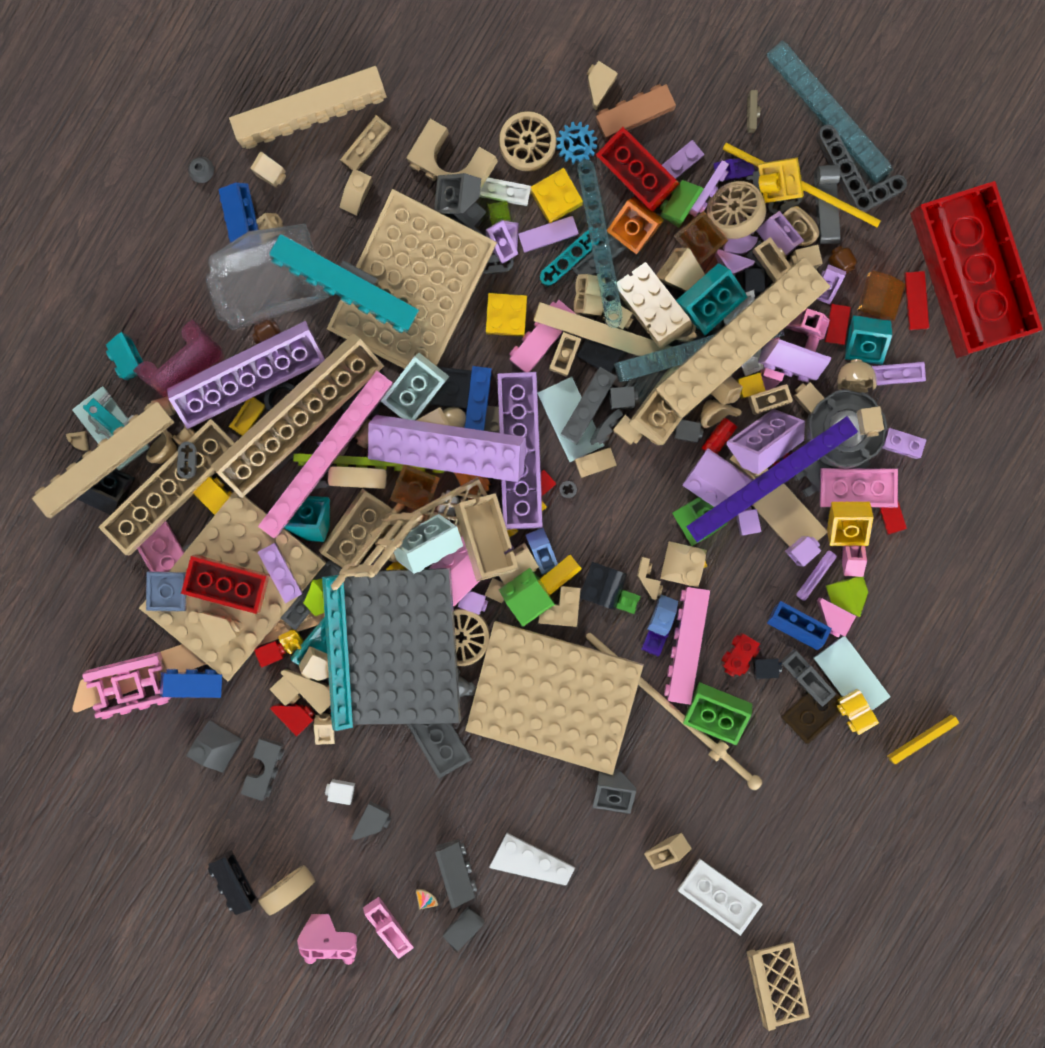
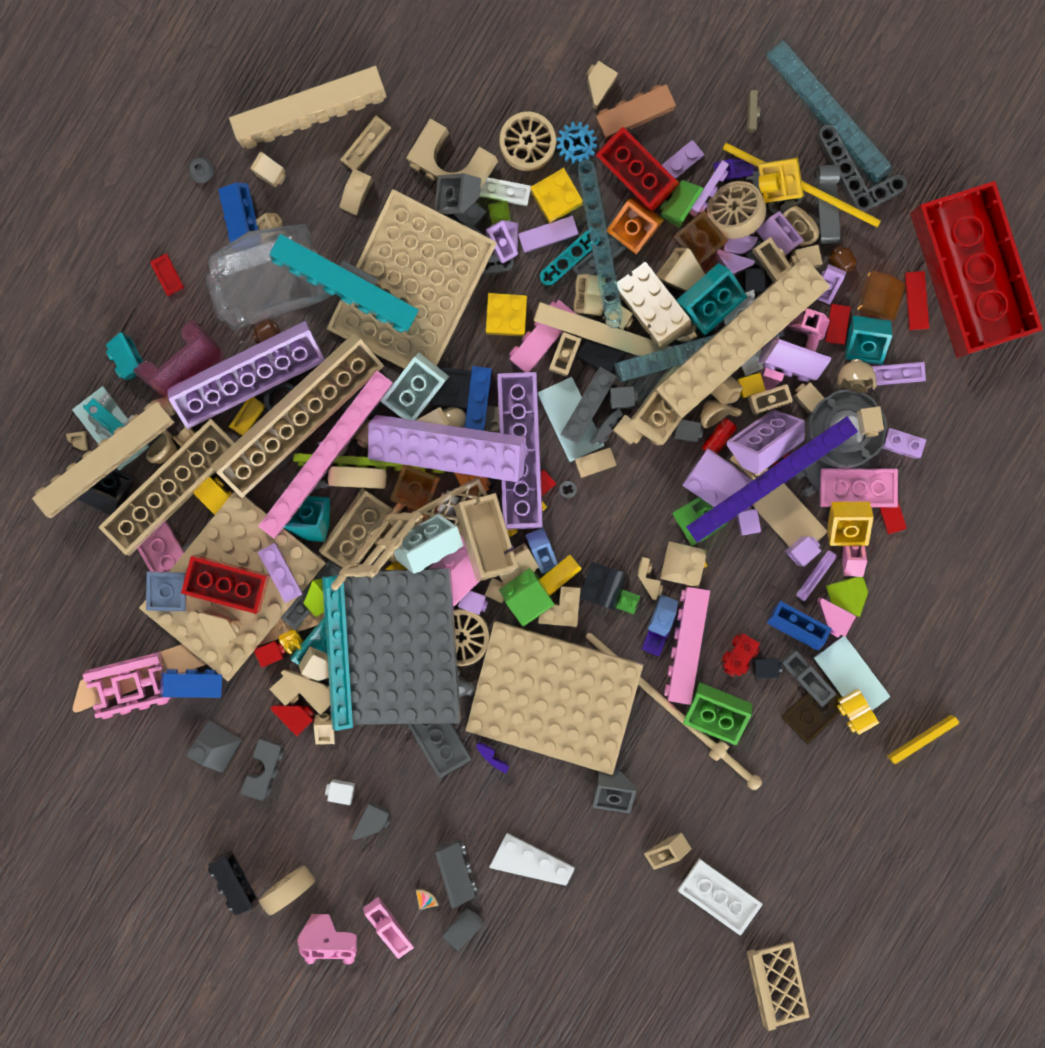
(167, 274): none -> red tile
(192, 460): dark grey beam -> none
(488, 752): none -> dark purple slope

